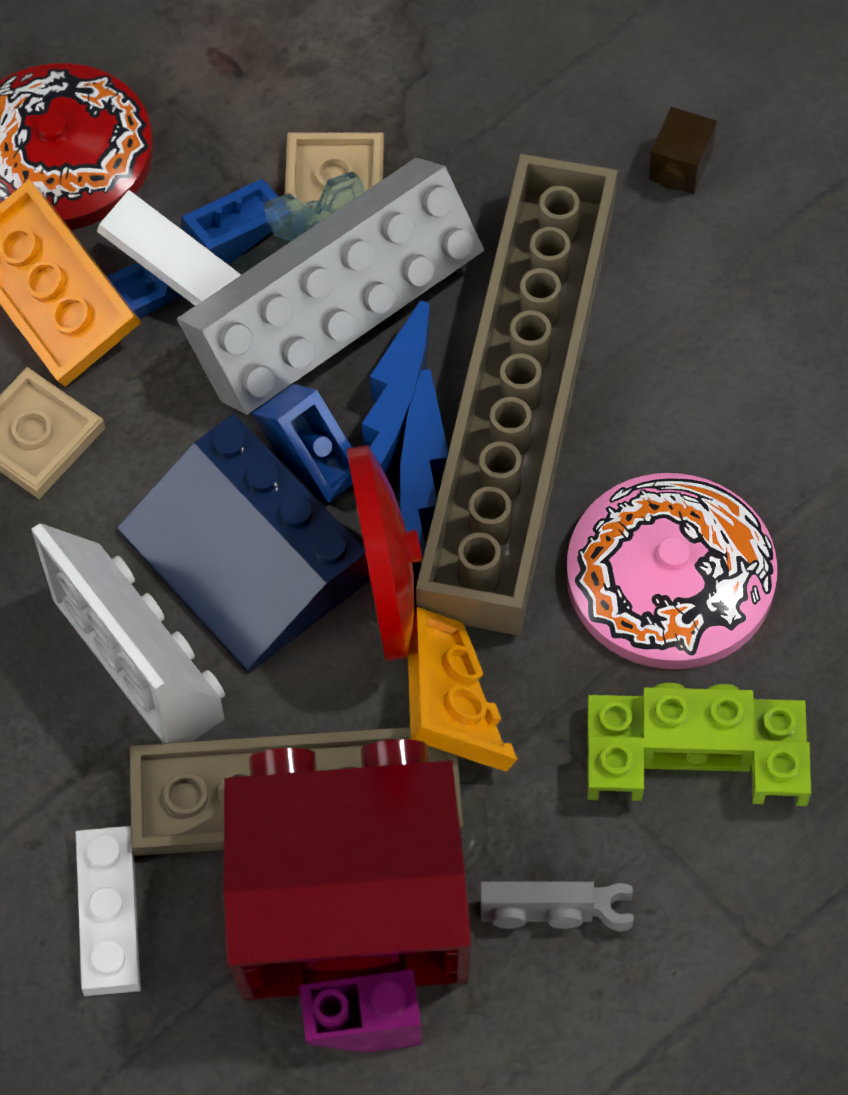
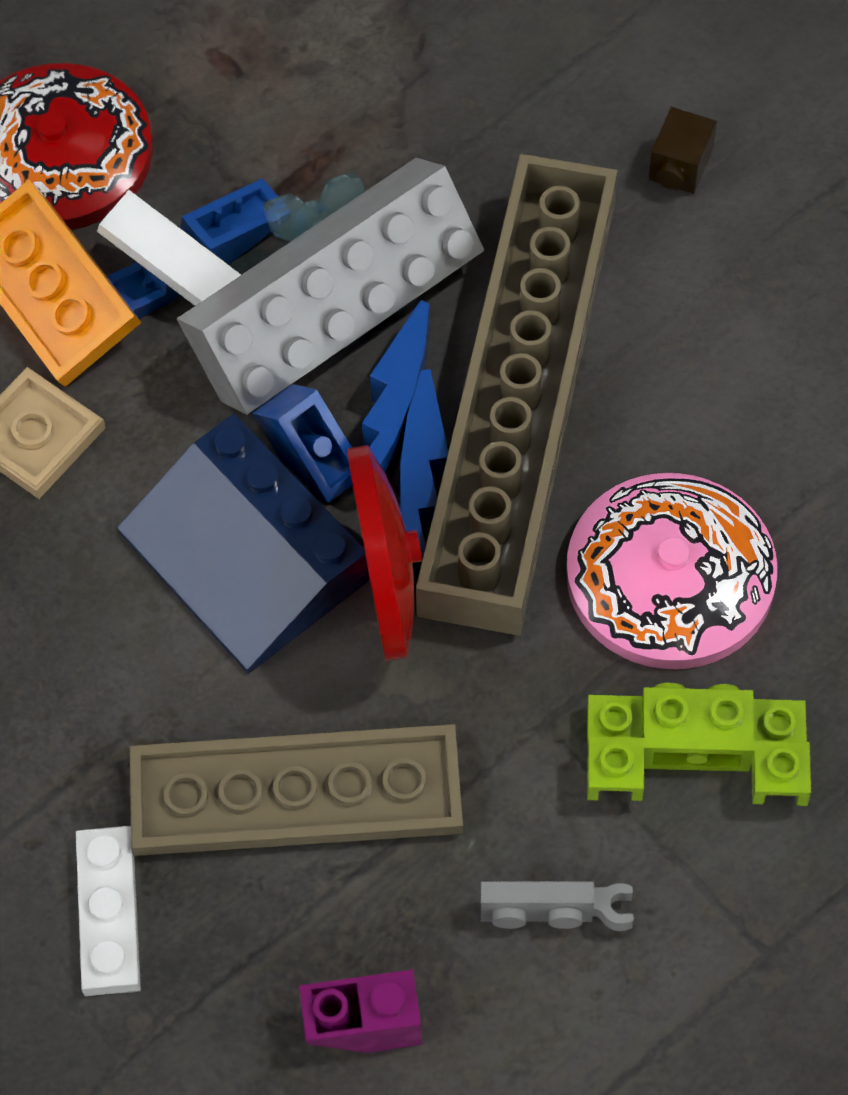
(129, 636): white slope -> none
(323, 156): tan tile -> none
(344, 870): dark red slope -> none
(446, 694): light orange wing -> none

